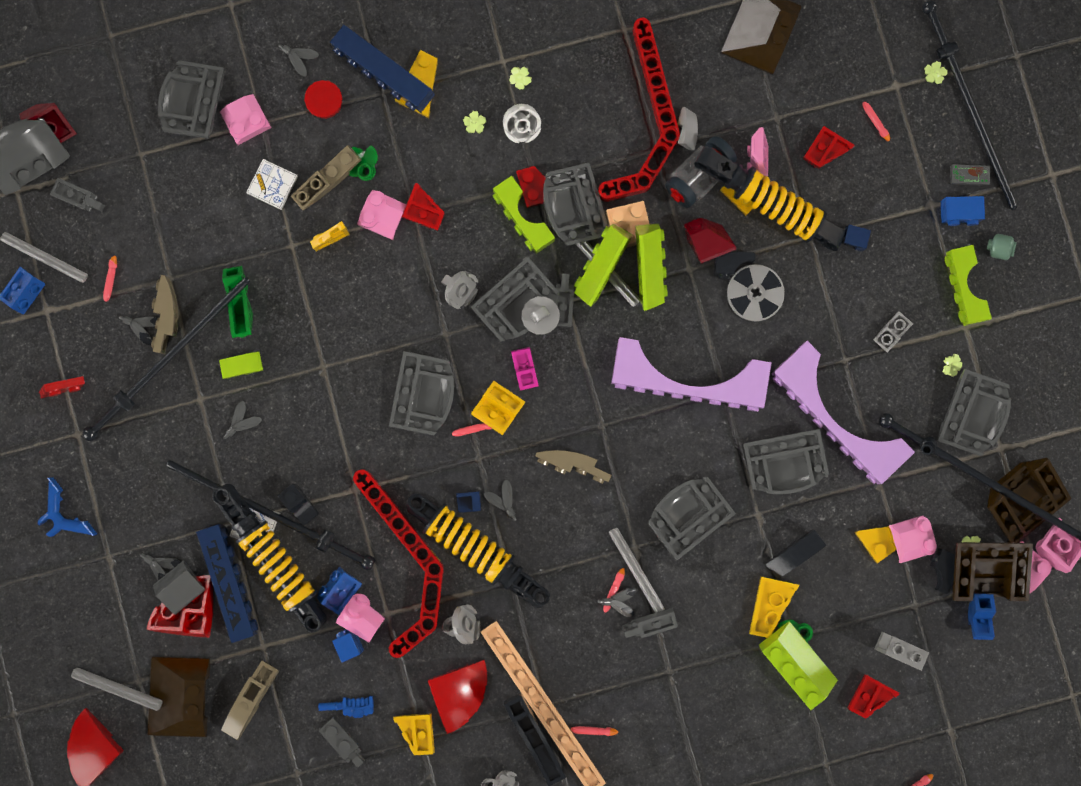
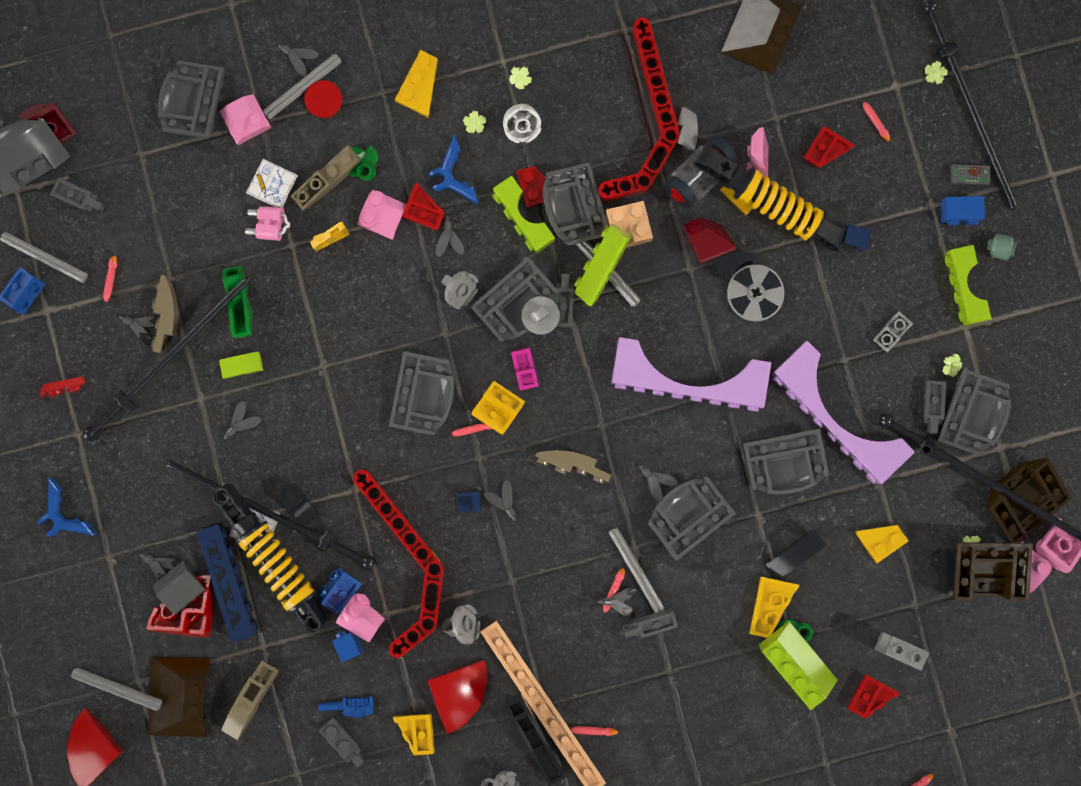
(269, 223): none -> bright pink piece
(302, 86): none -> light grey axle
(381, 68): dark blue brick -> none
(446, 170): none -> blue piece
(447, 236): none -> dark grey piece
(497, 567): piece -> none
(650, 265): lime slope -> none
(654, 479): none -> dark grey piece
(913, 538): bright pink slope -> none
(934, 404): none -> dark grey hinge
(980, 616): blue brick -> none

